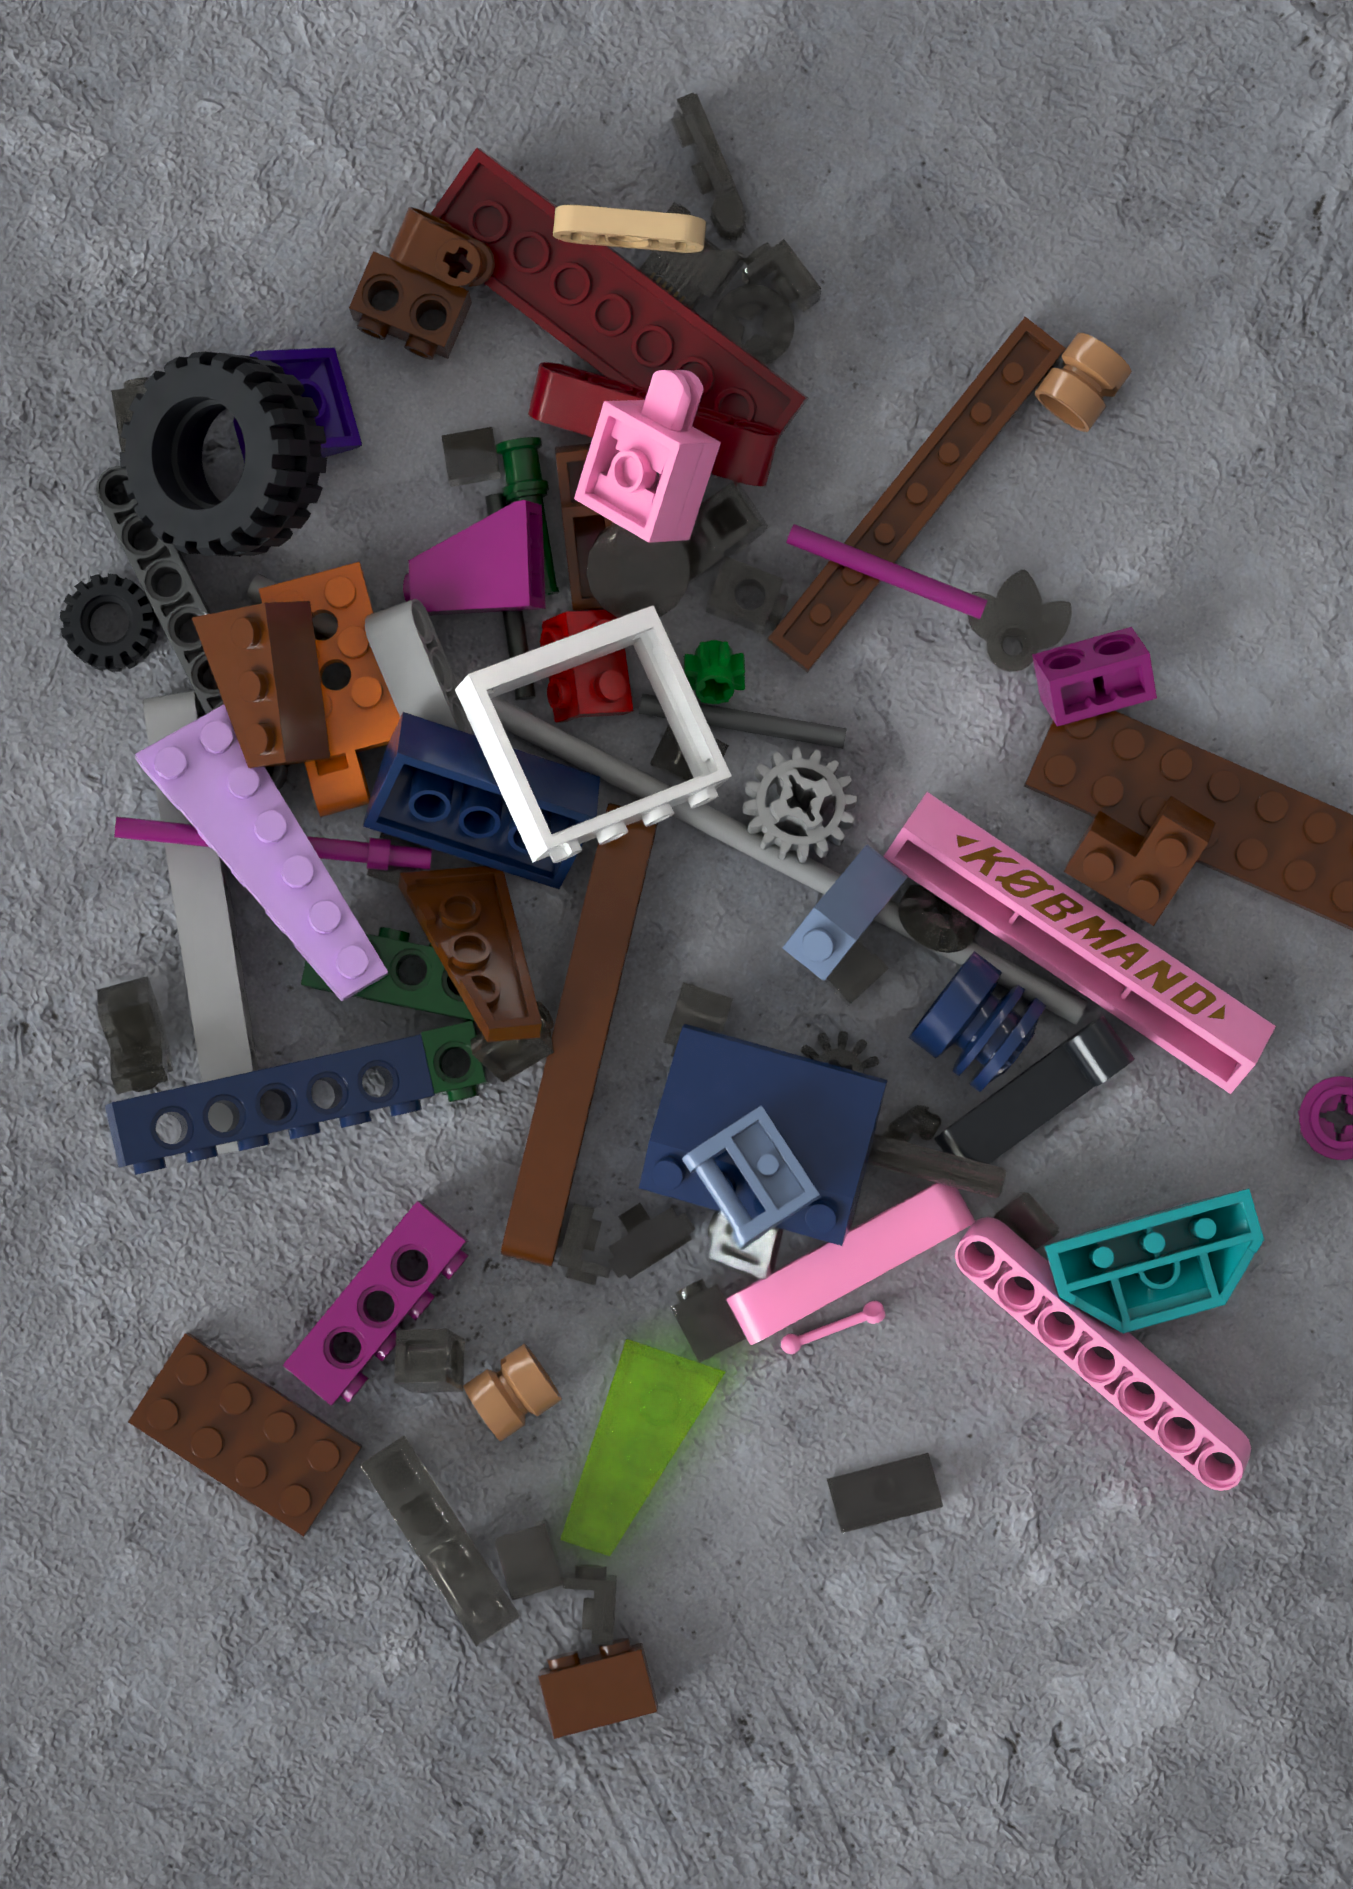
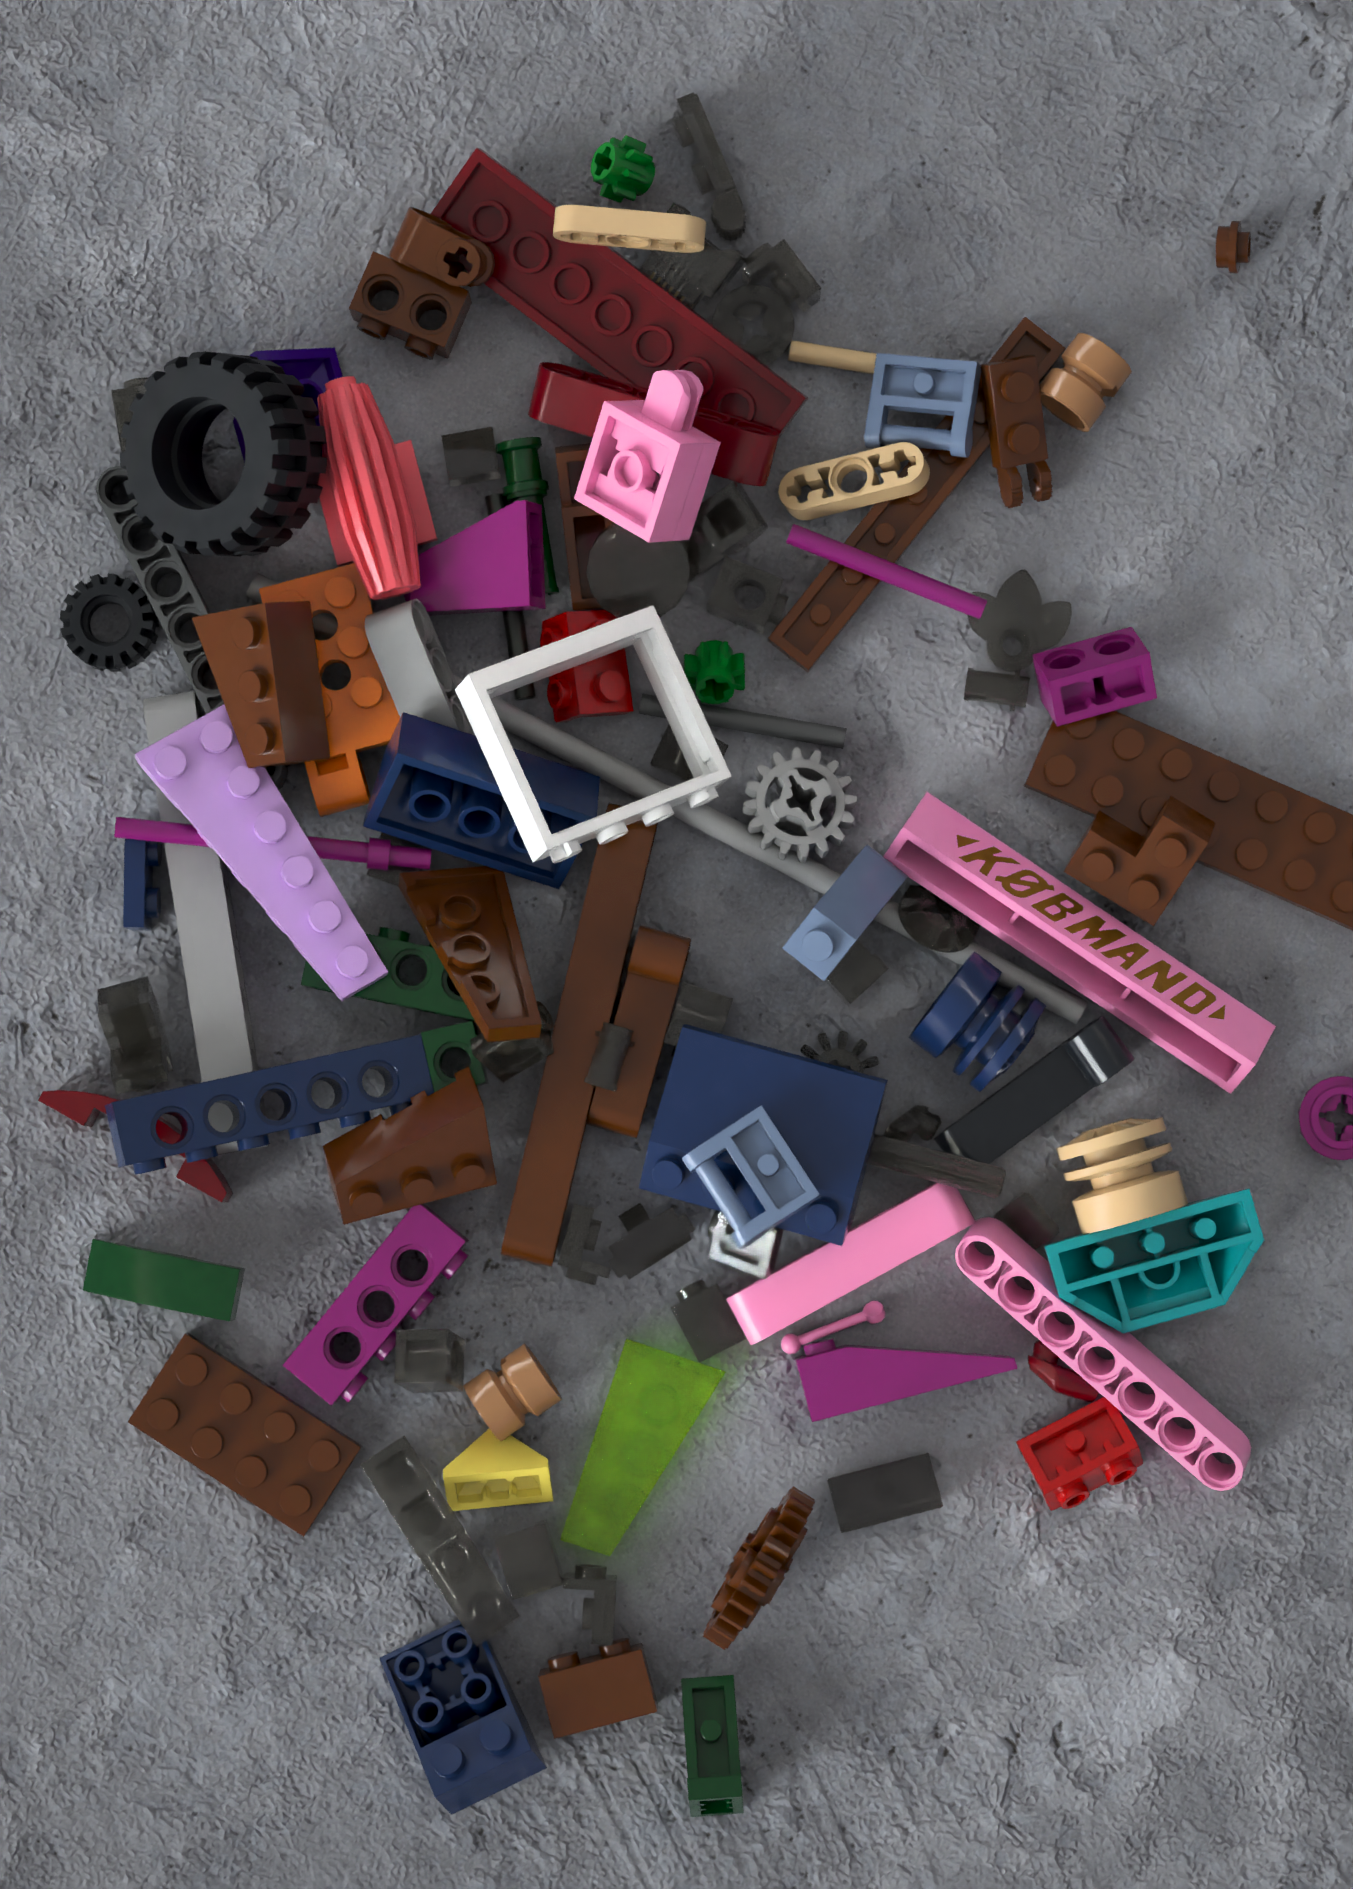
(85, 1109): none -> dark red slope
(141, 899): none -> dark blue plate
(164, 1280): none -> dark green slope
(371, 492): none -> coral plate
(415, 1155): none -> reddish brown wedge
(461, 1716): none -> dark blue slope
(497, 1475): none -> light yellow slope
(609, 1056): none -> clear smoke pin
(622, 169): none -> green gear
(646, 1009): none -> reddish brown beam
(712, 1746): none -> dark green bracket
(759, 1568): none -> reddish brown gear
(832, 357): none -> tan bar
(865, 1376): none -> magenta slope
(873, 492): none -> tan beam
(923, 387): none -> sand blue plate
(997, 688): none -> clear smoke pin
(1016, 427): none -> reddish brown hinge
(1058, 1378): none -> dark red arm
(1081, 1454): none -> red bracket
(1121, 1175): none -> tan wheel
(1232, 247): none -> reddish brown plate

